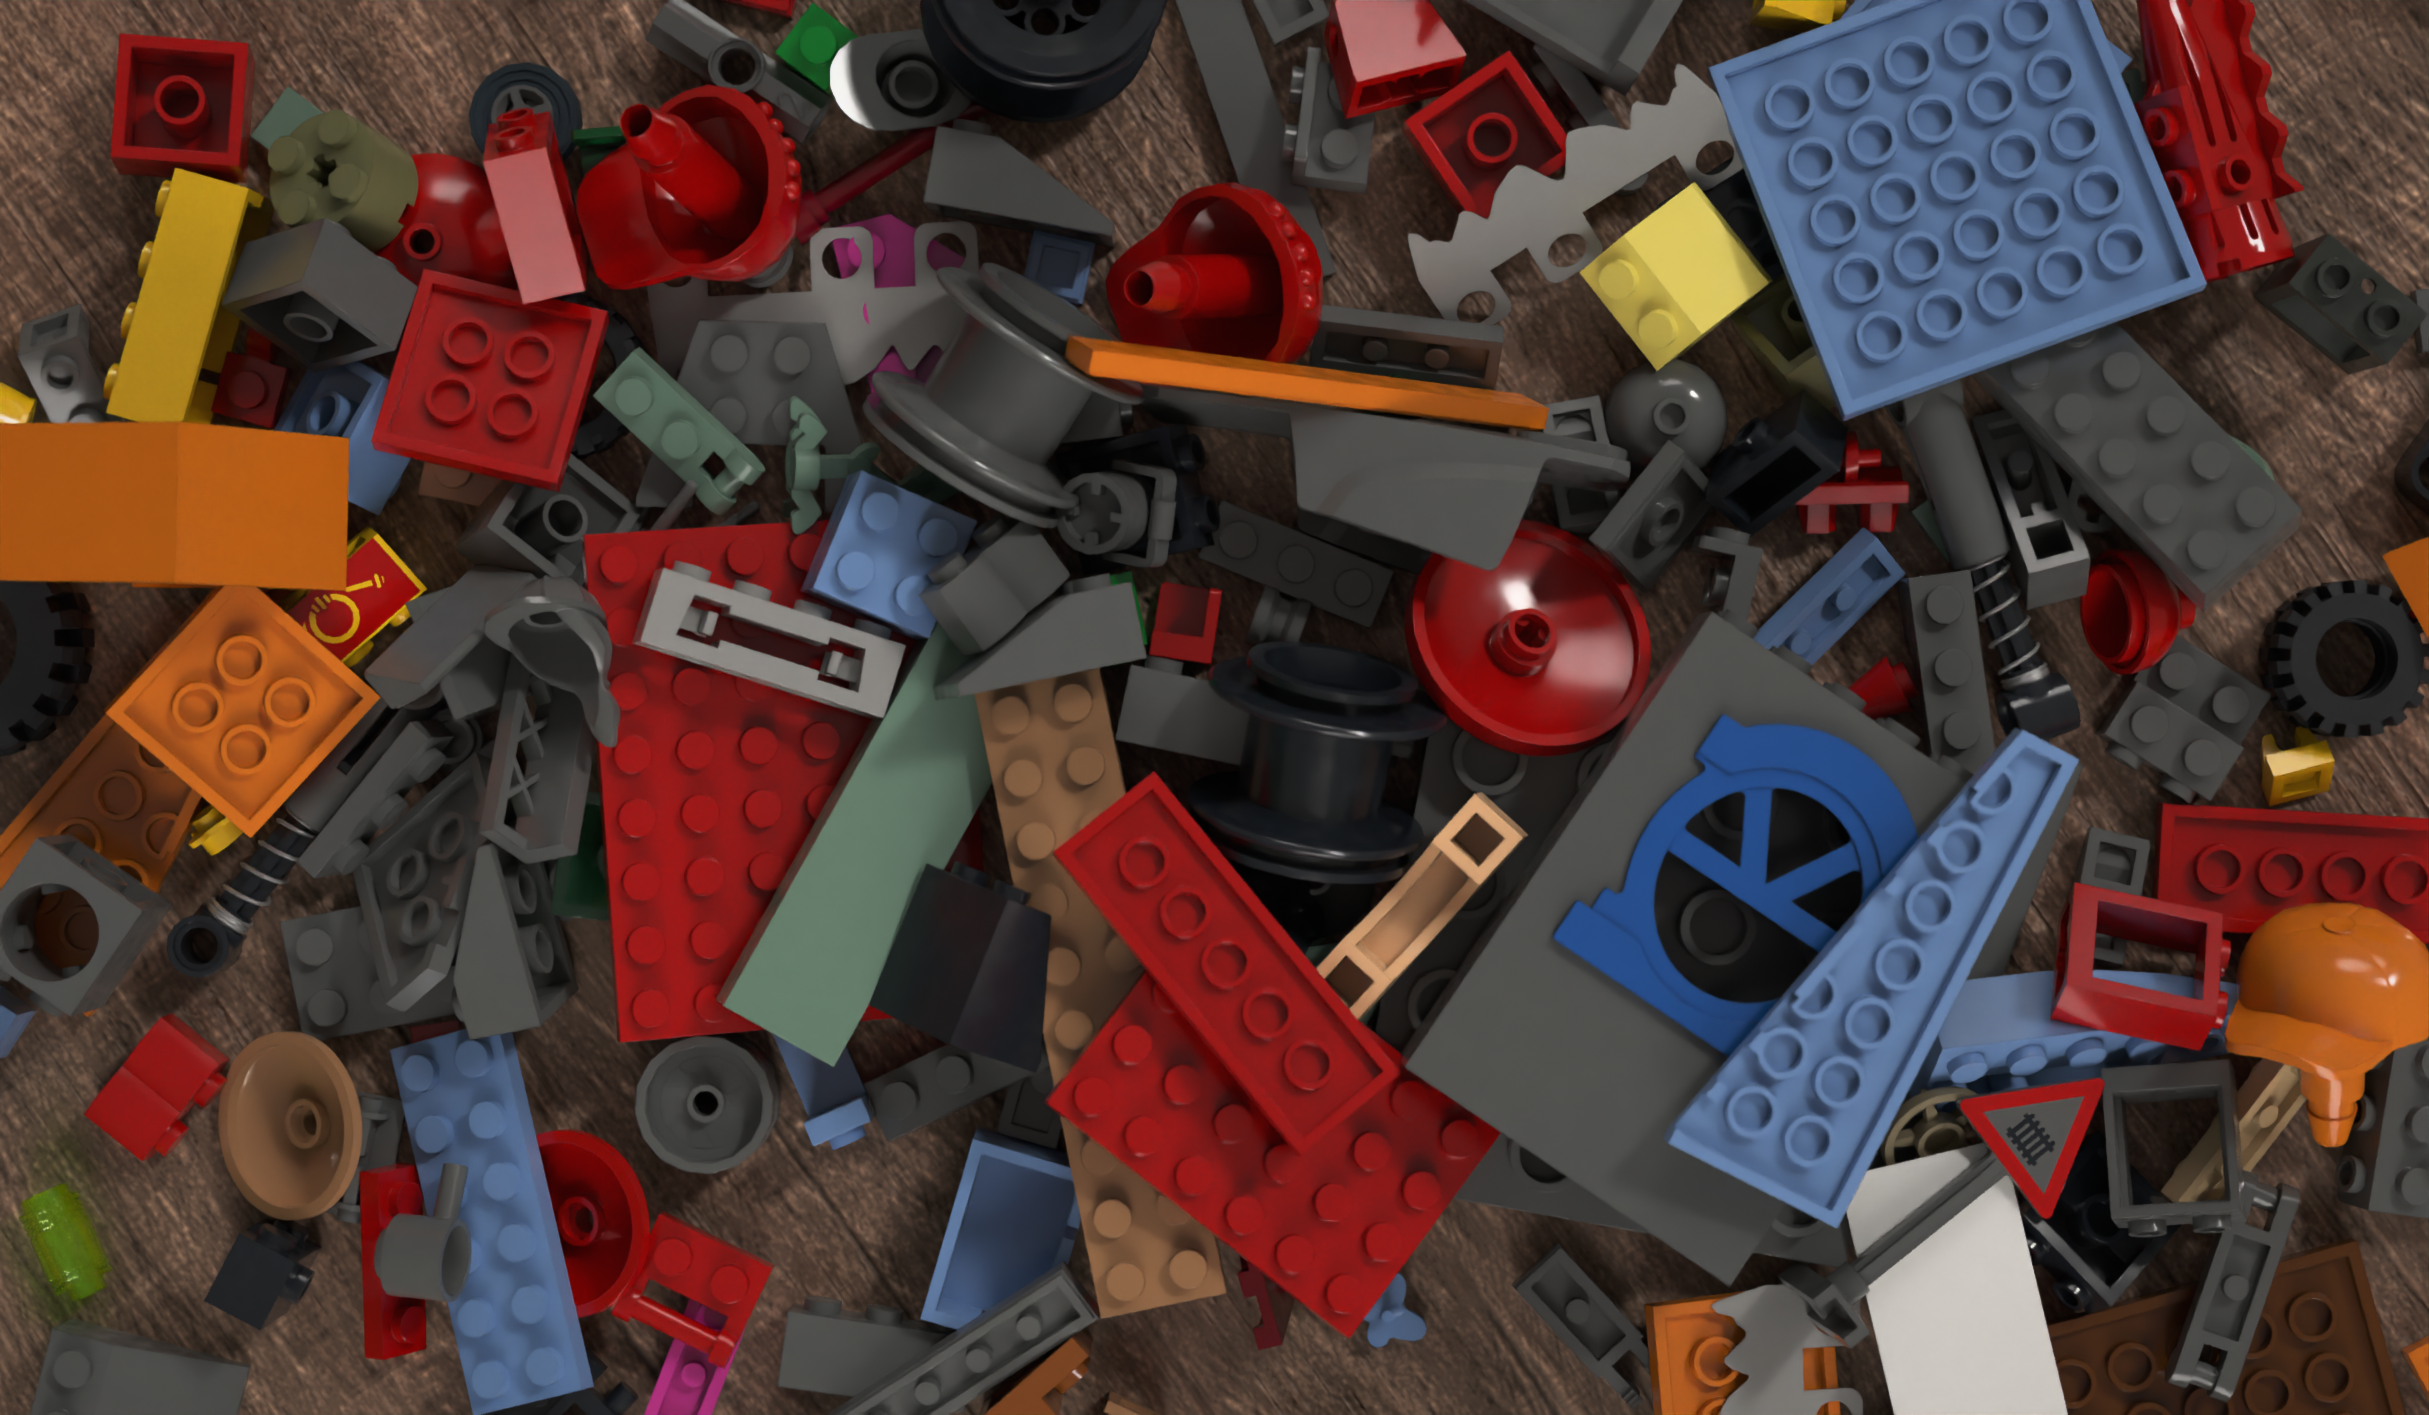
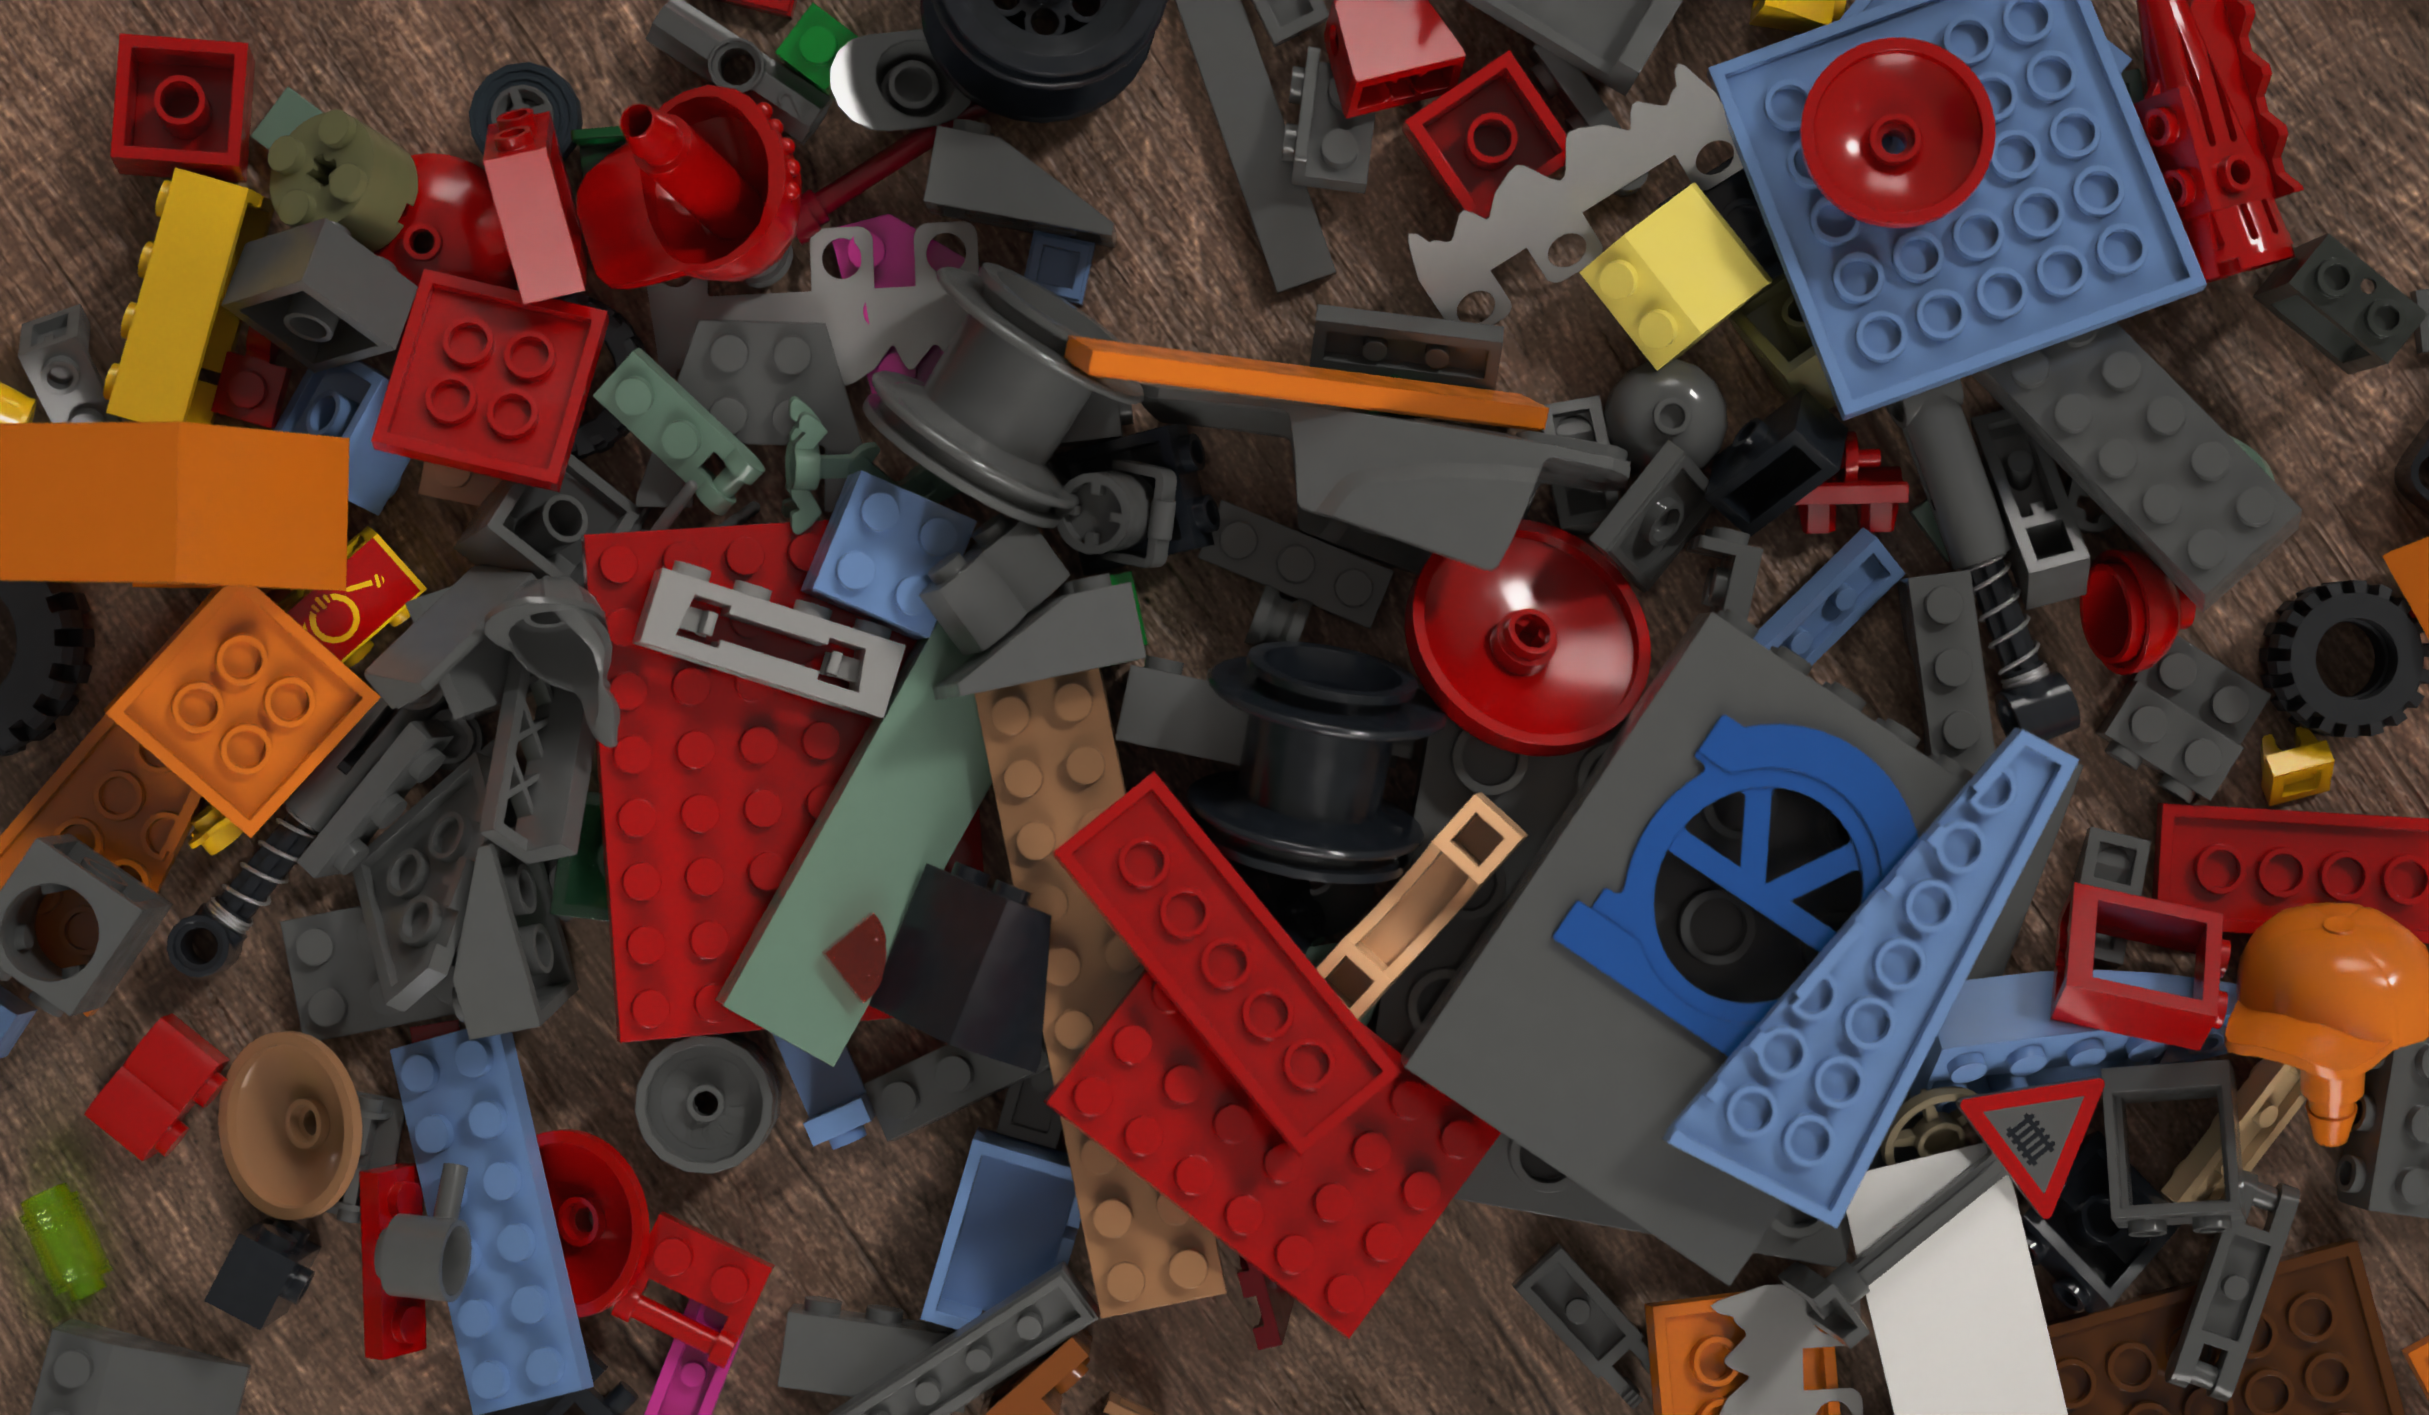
(860, 956): none -> clear red tile
(1186, 623): red panel -> none
(1221, 279): red piece -> none
(1391, 1318): medium blue piece -> none
(1885, 689): red cone -> none
(1905, 93): none -> red dish

